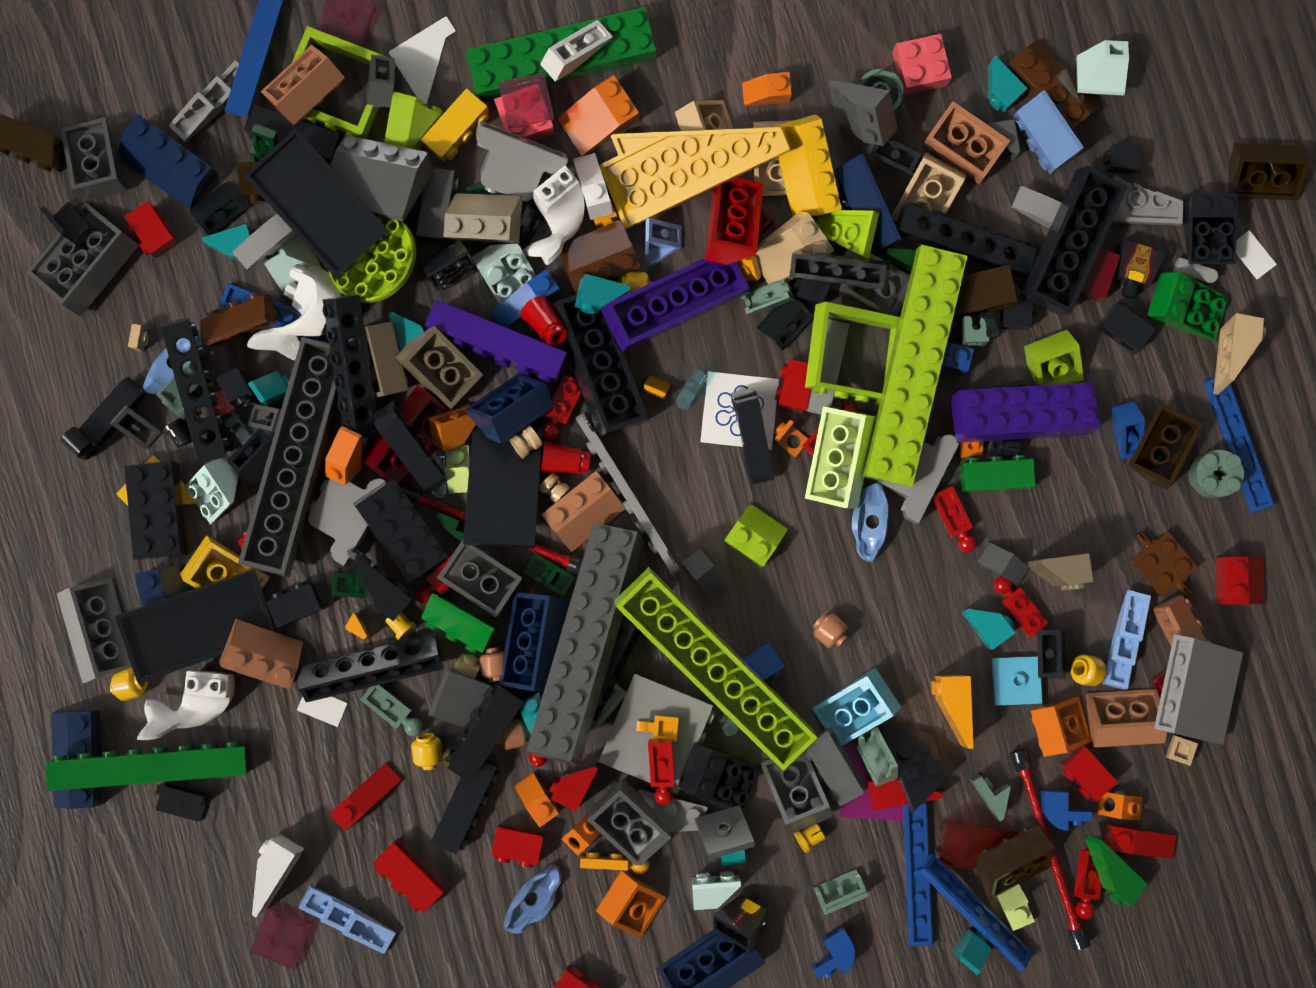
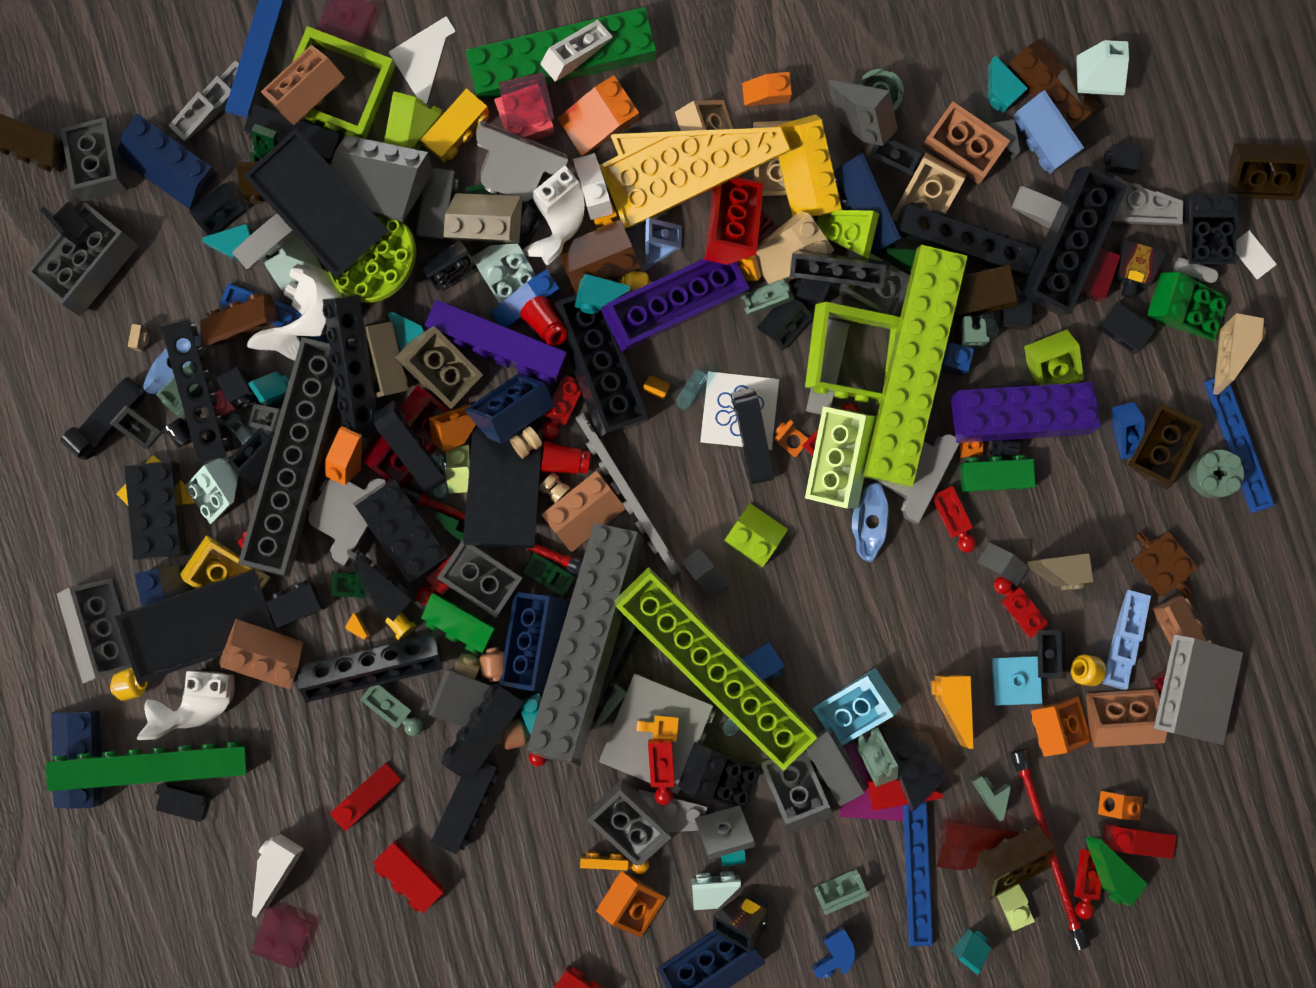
(151, 229): red brick -> none
(326, 709): white sticker -> none
(347, 919): light blue slope -> none
(380, 81): dark grey slope -> none
(427, 751): yellow head -> none
(517, 845): red brick -> none
(520, 913): medium blue piece -> none
(537, 800): orange slope -> none
(572, 786): red slope -> none
(583, 833): orange bracket -> none
(793, 392): red brick -> none
(806, 841): yellow bush -> none
(831, 630): nougat head -> none
(922, 64): coral brick -> none
(976, 912): blue tile -> none
(990, 626): teal slope -> none
(1056, 812): blue brick -> none
(1087, 773): red brick -> none
(1181, 750): tan plate -> none
(1240, 580): red slope -> none

